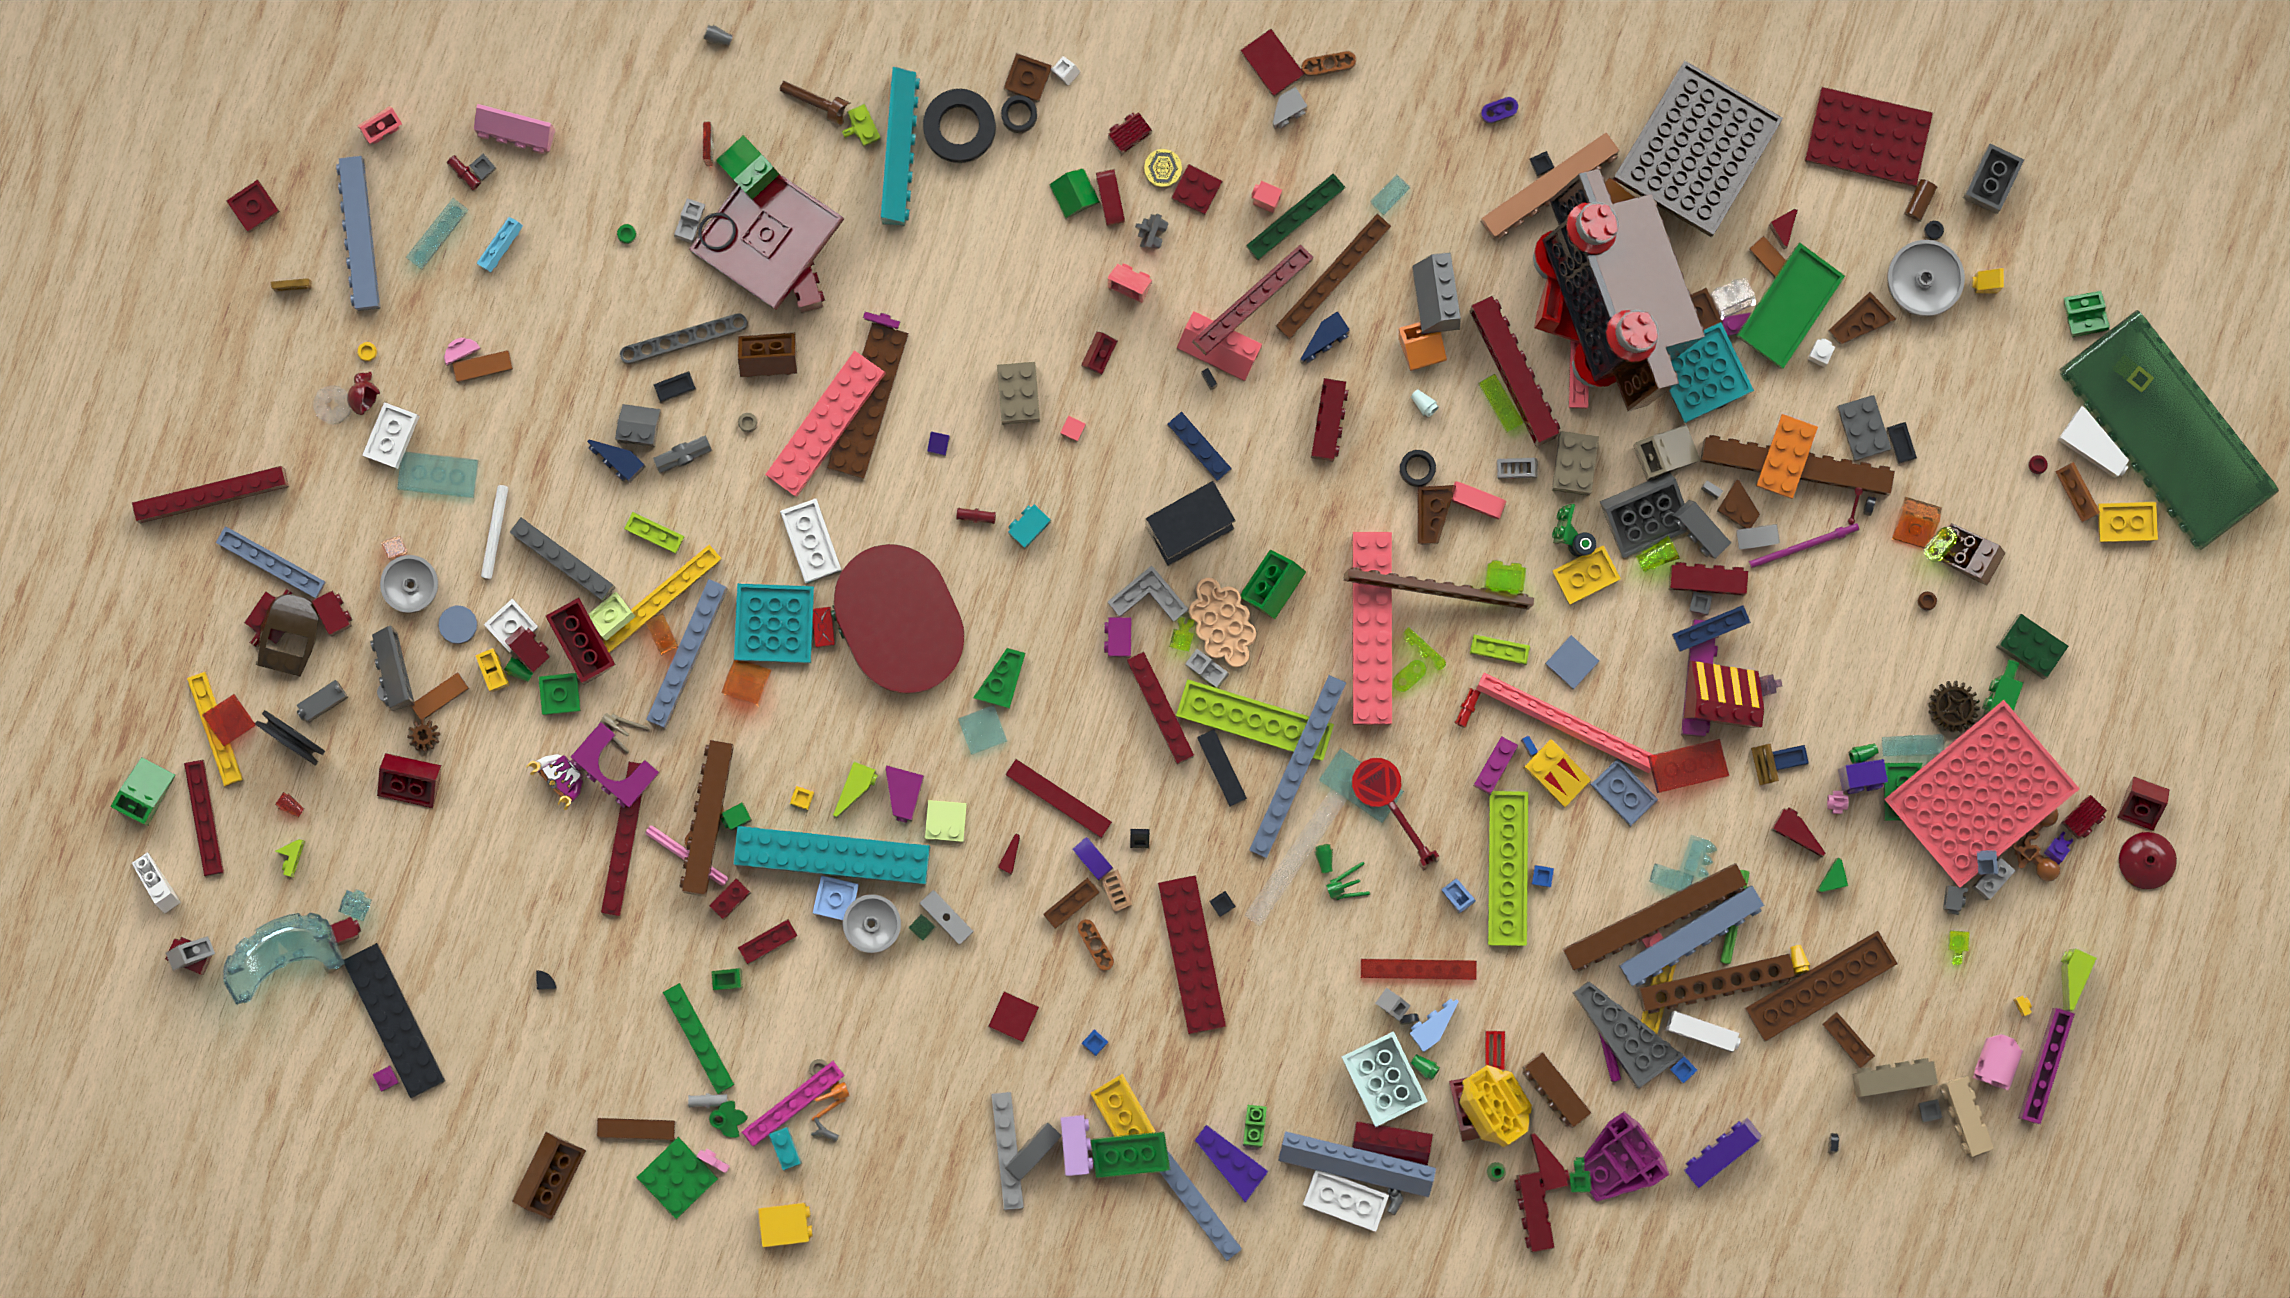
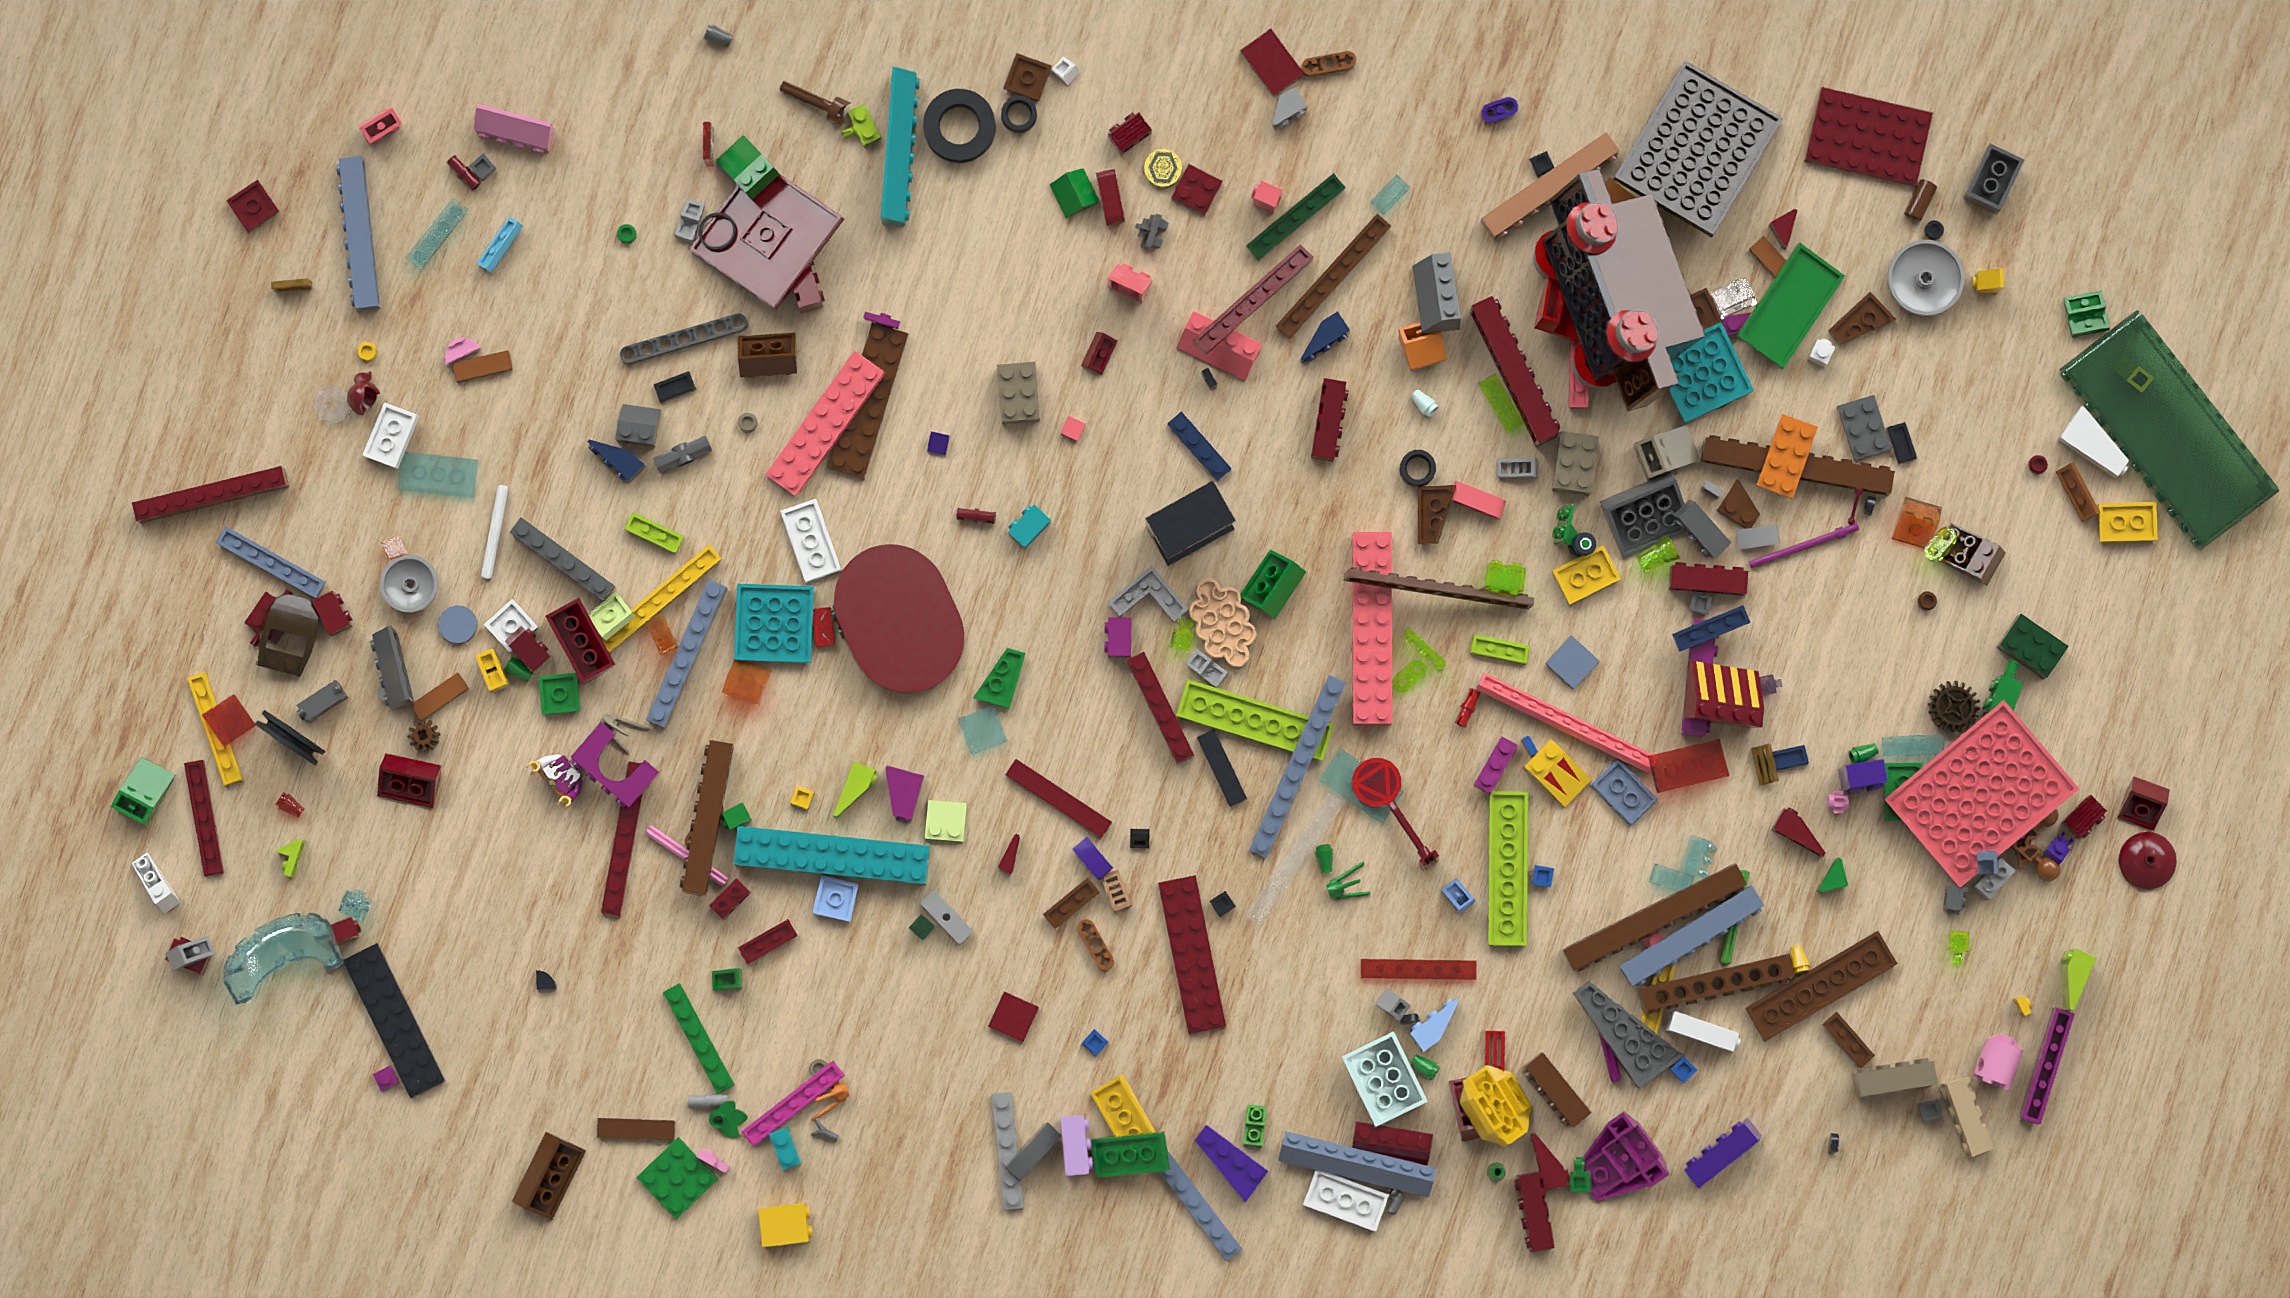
(886, 923): light grey dish -> none

